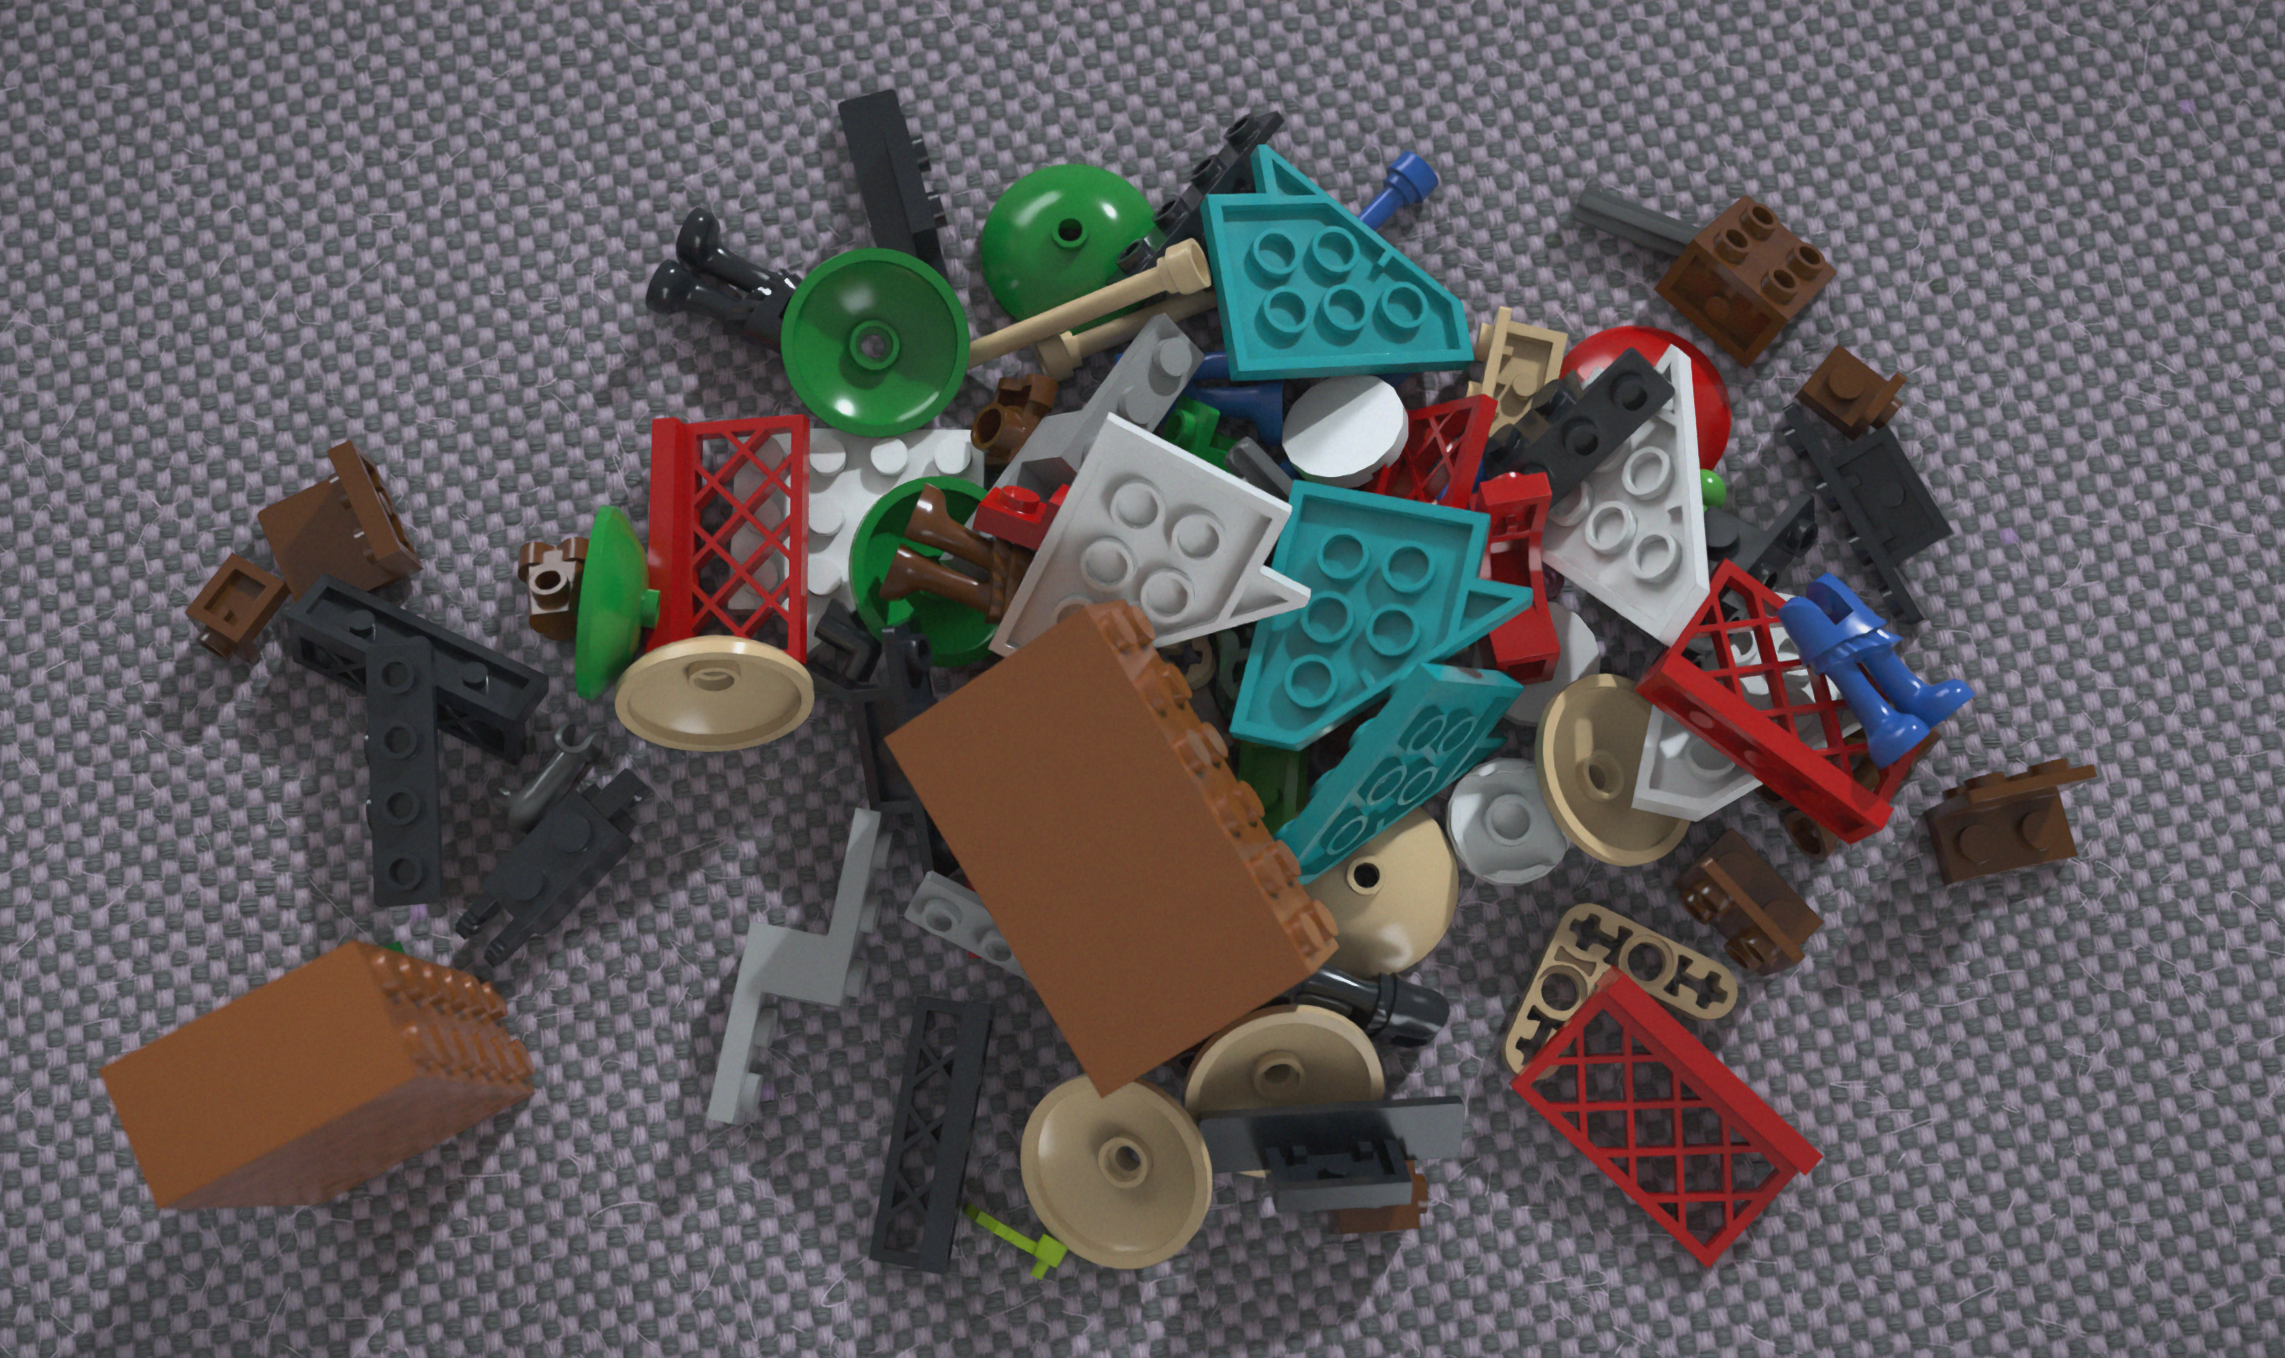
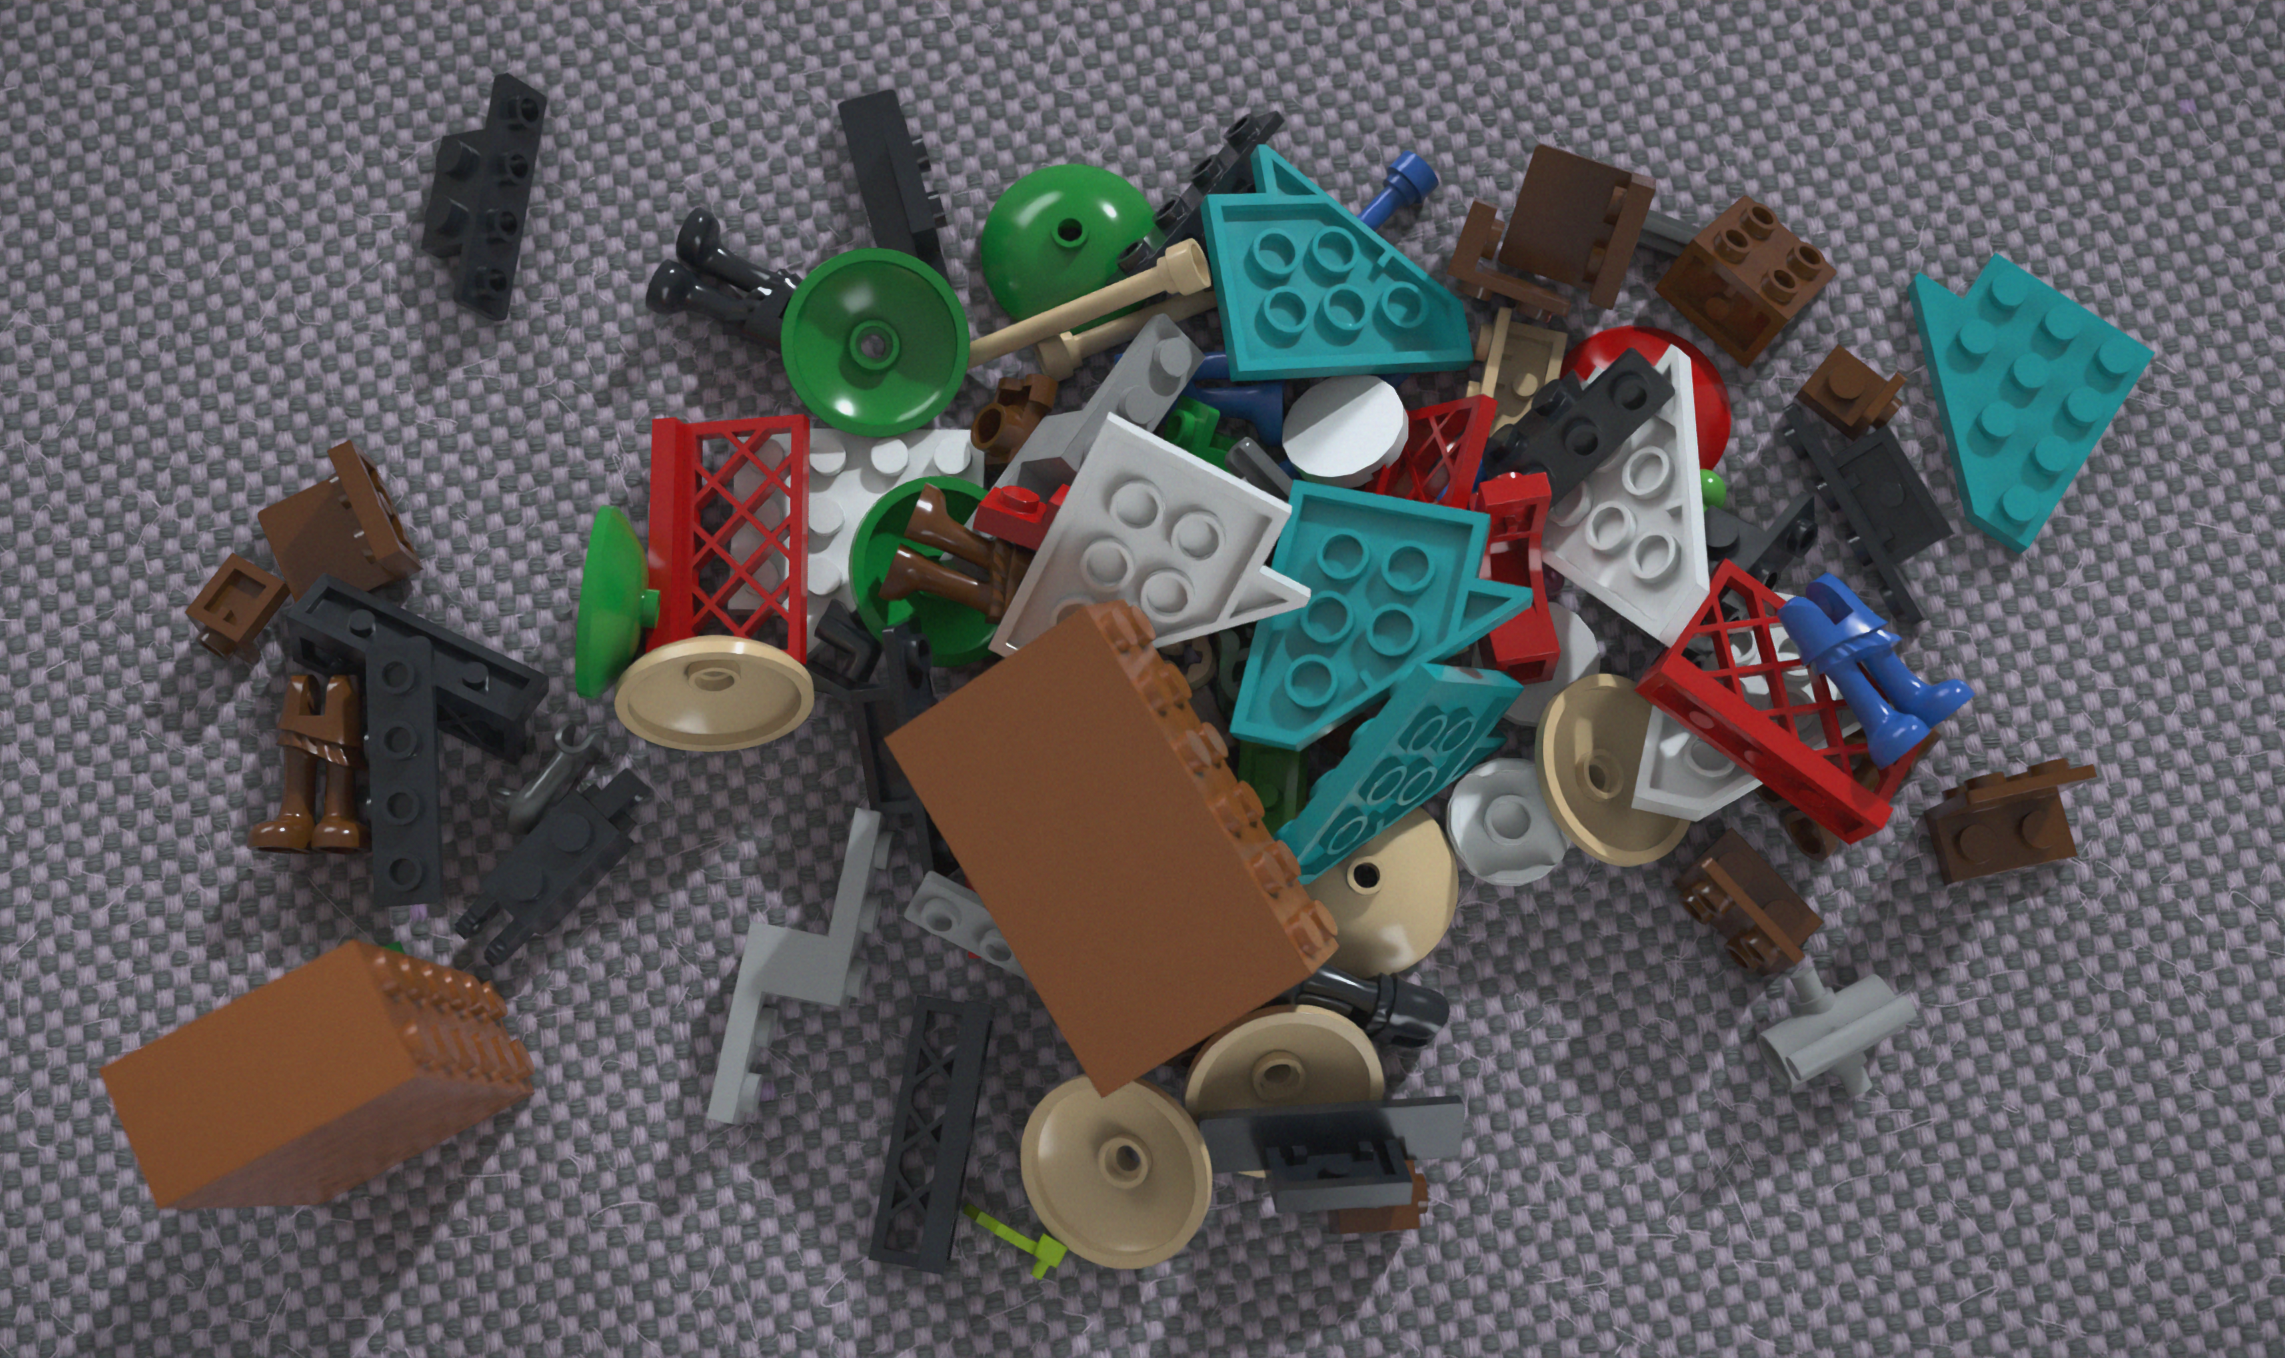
(306, 740): none -> reddish brown piece
(484, 197): none -> black bracket
(553, 585): reddish brown plate -> none
(1480, 239): none -> reddish brown bracket
(1577, 222): none -> reddish brown bracket
(1588, 965): tan beam -> none
(1705, 1076): red fence -> none
(1833, 1030): none -> light grey pin
(2019, 391): none -> teal wing

